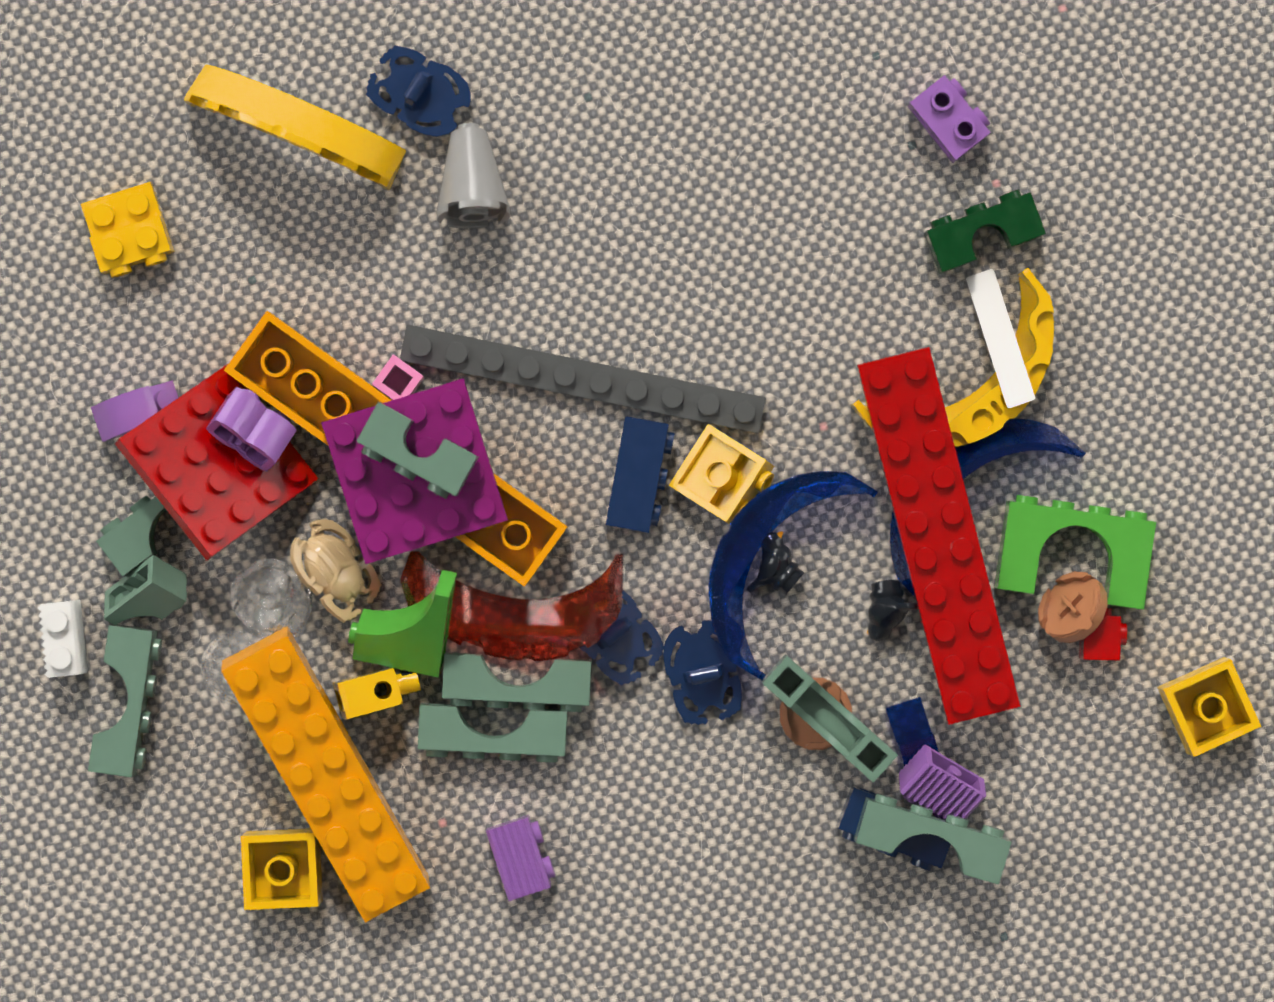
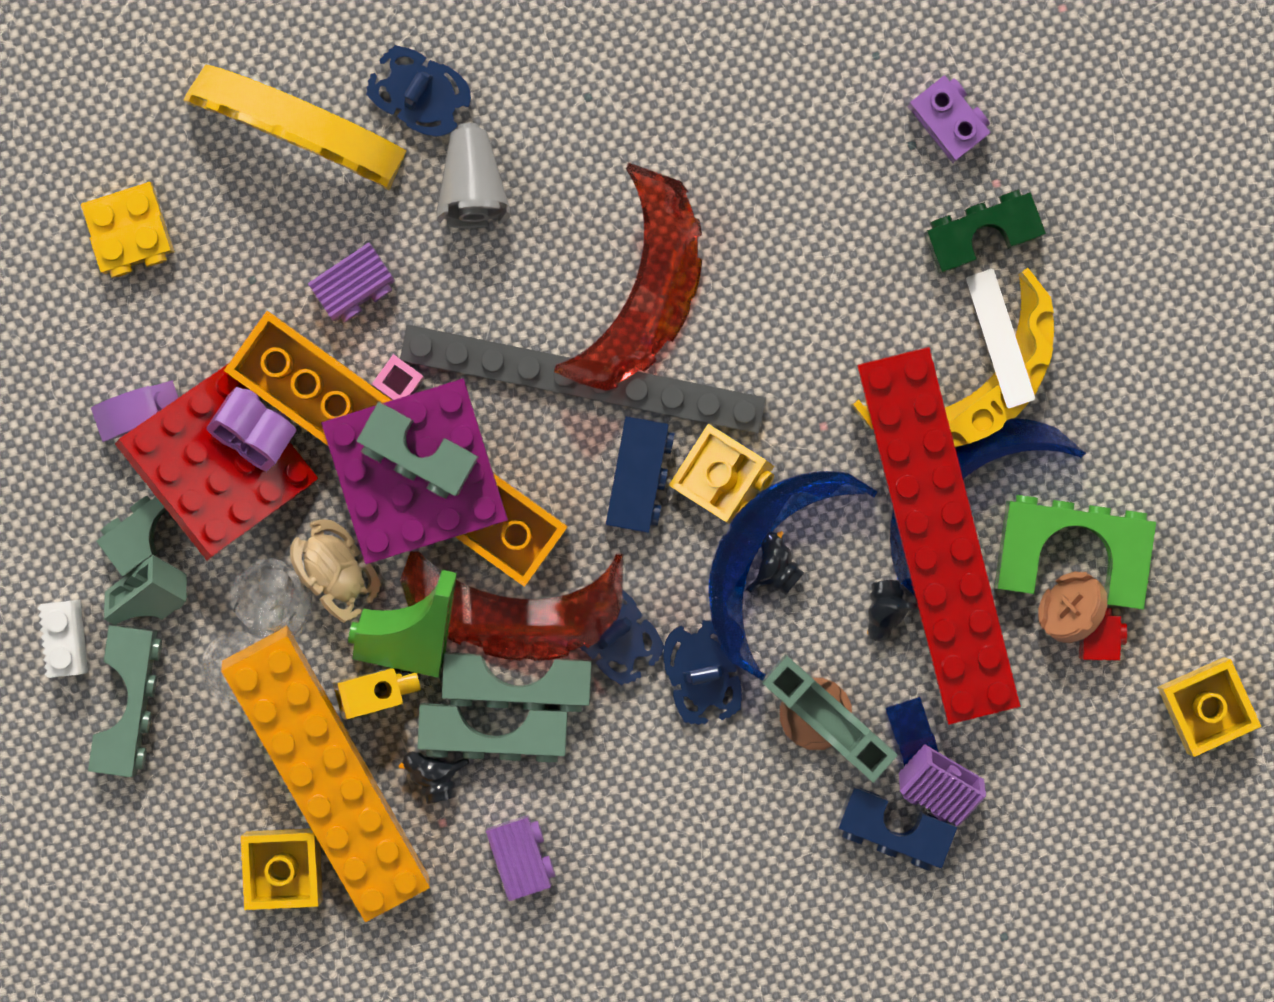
(352, 283): none -> medium lavender brick
(432, 775): none -> black animal
(660, 293): none -> clear red windscreen
(979, 852): sand green arch -> none

